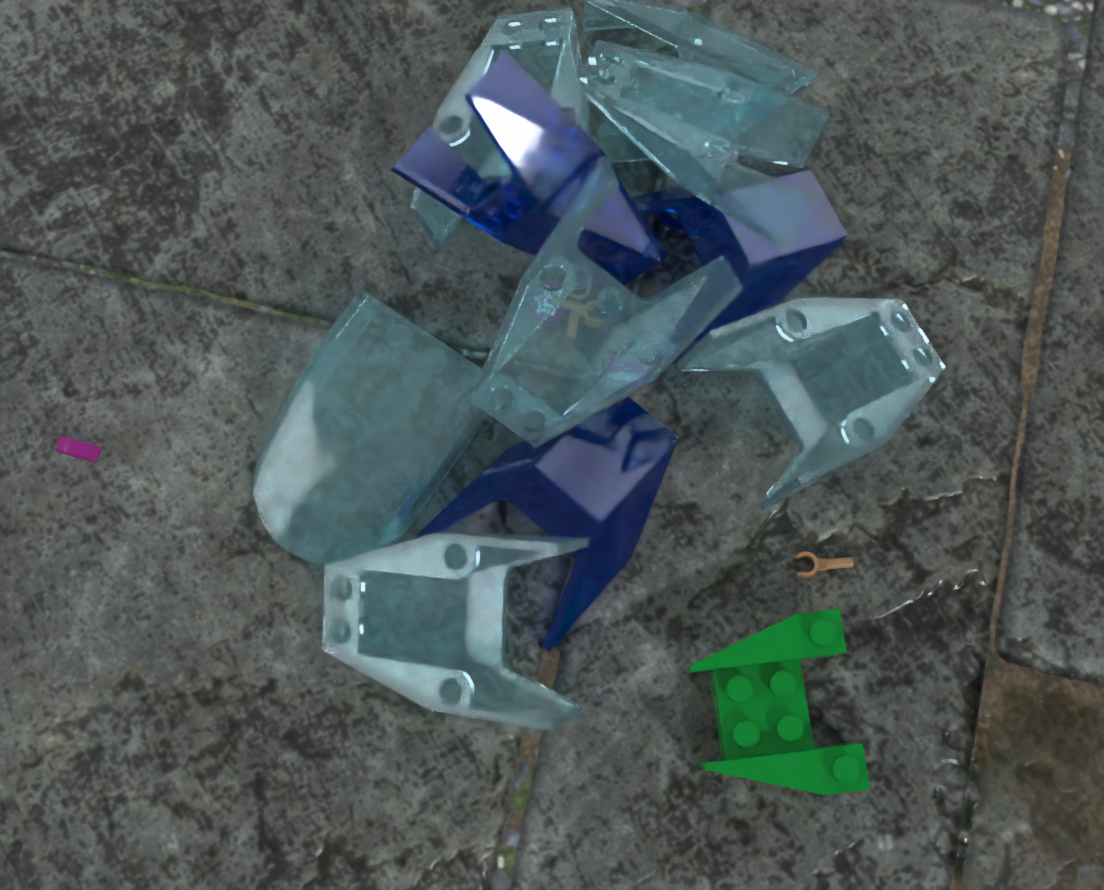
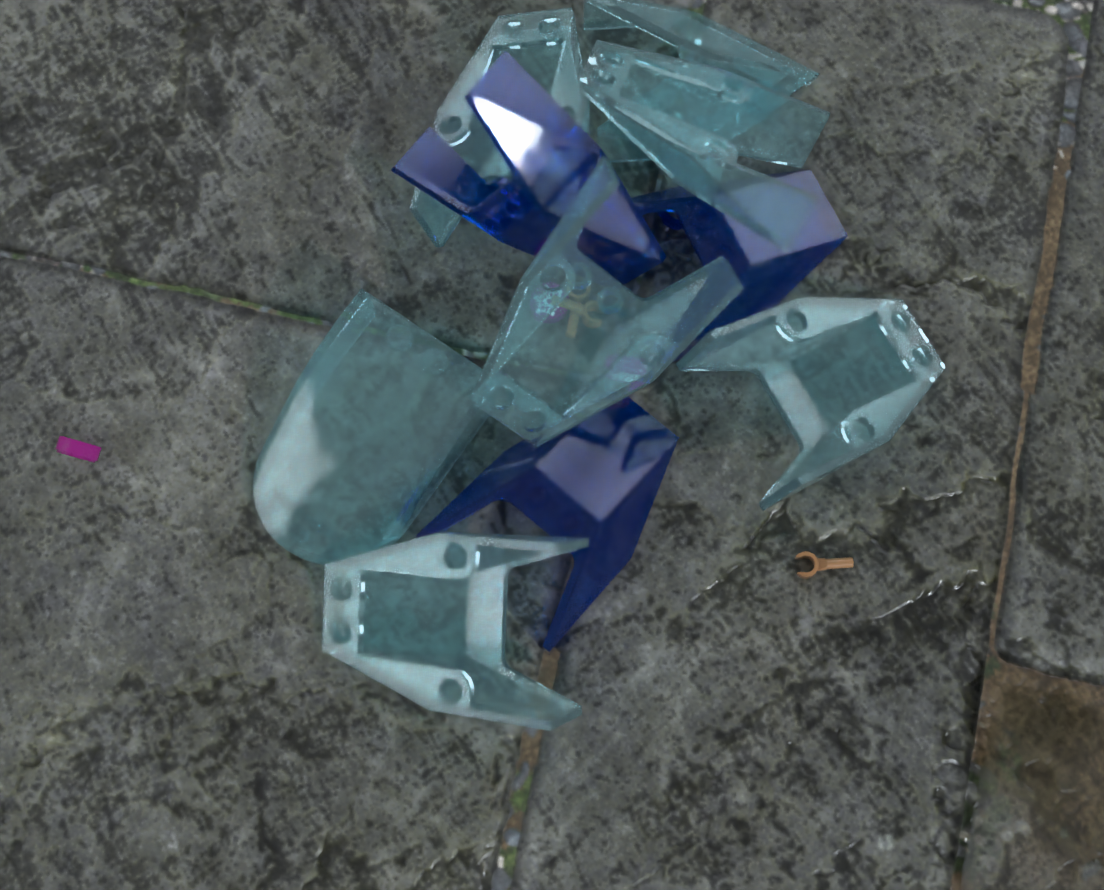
(766, 713): green wedge -> none

